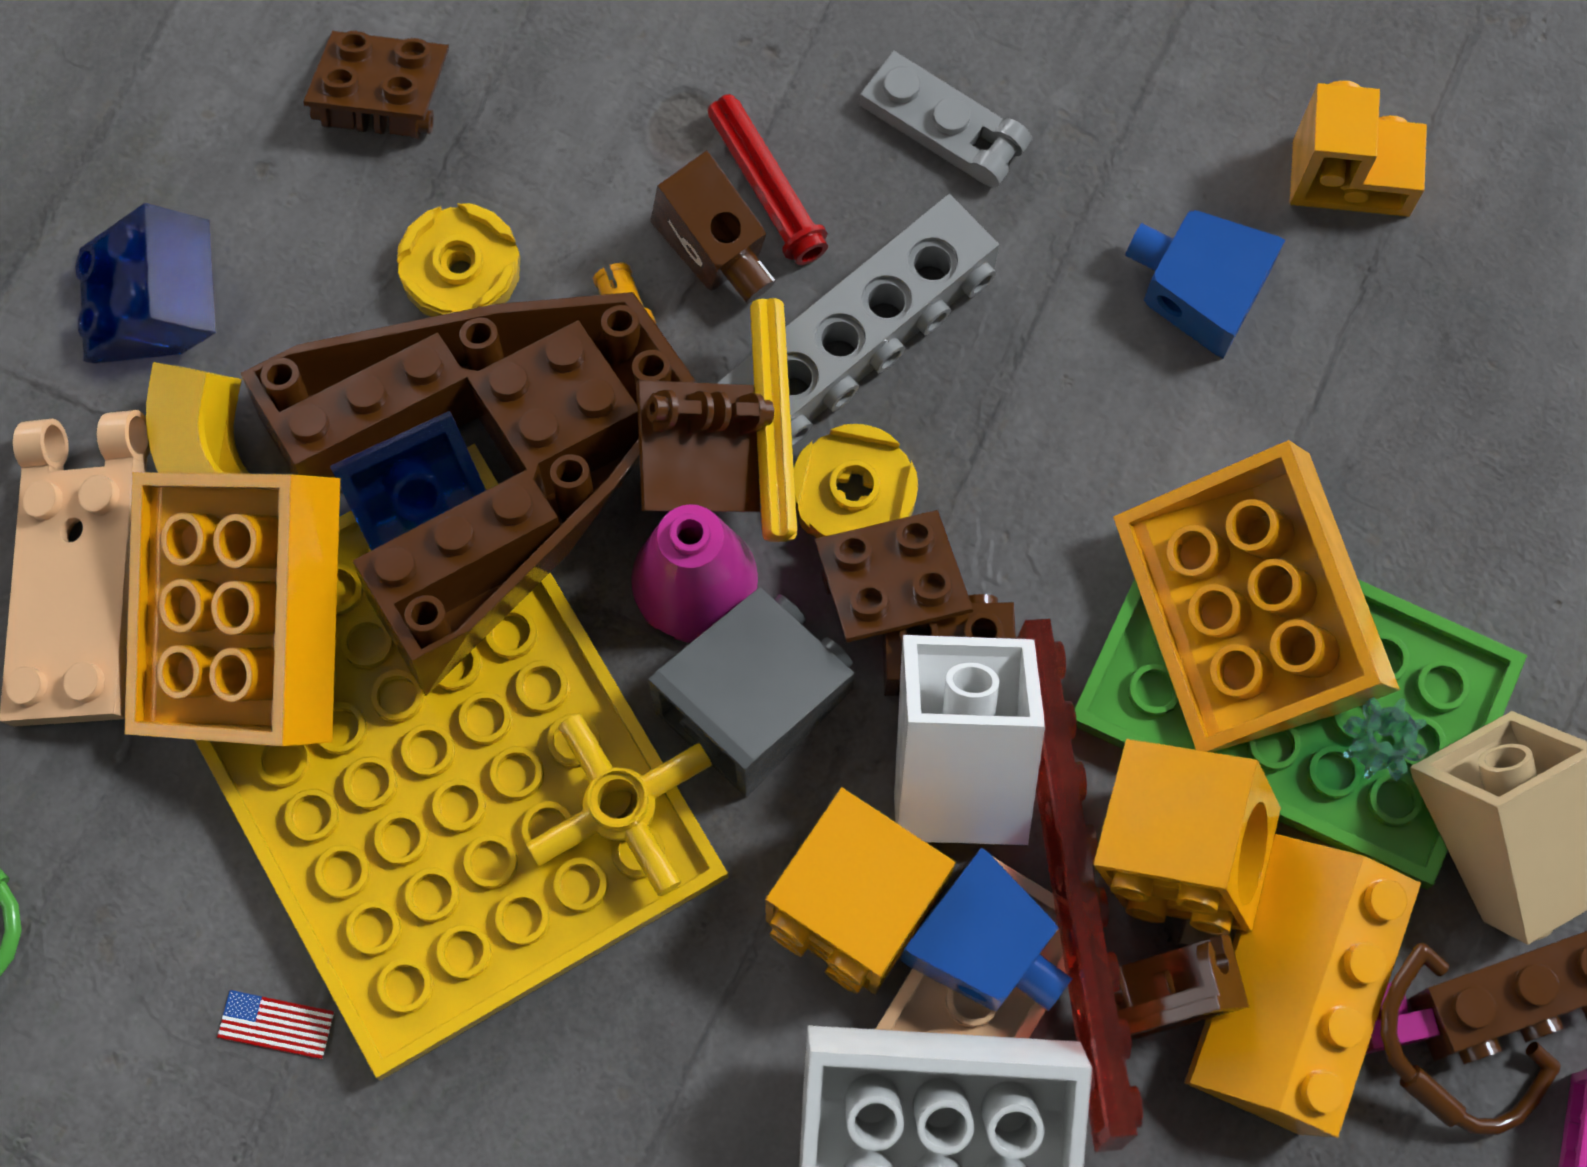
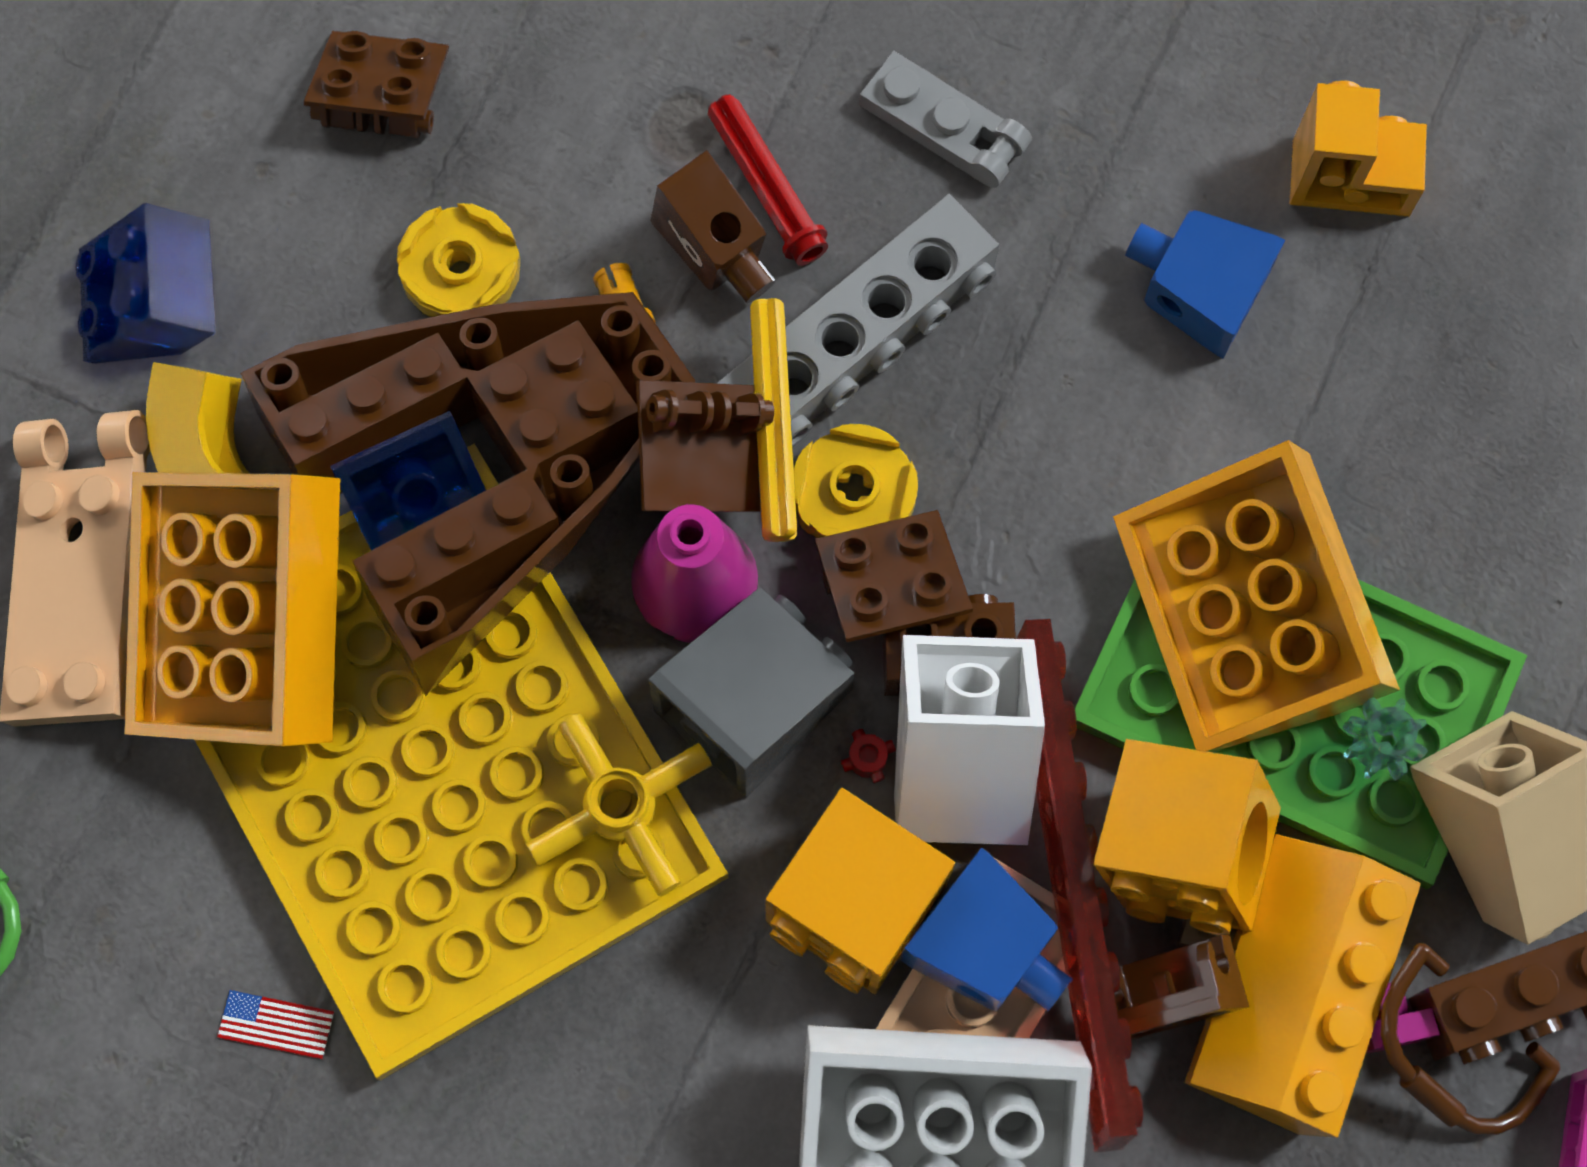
(868, 755): none -> red piece

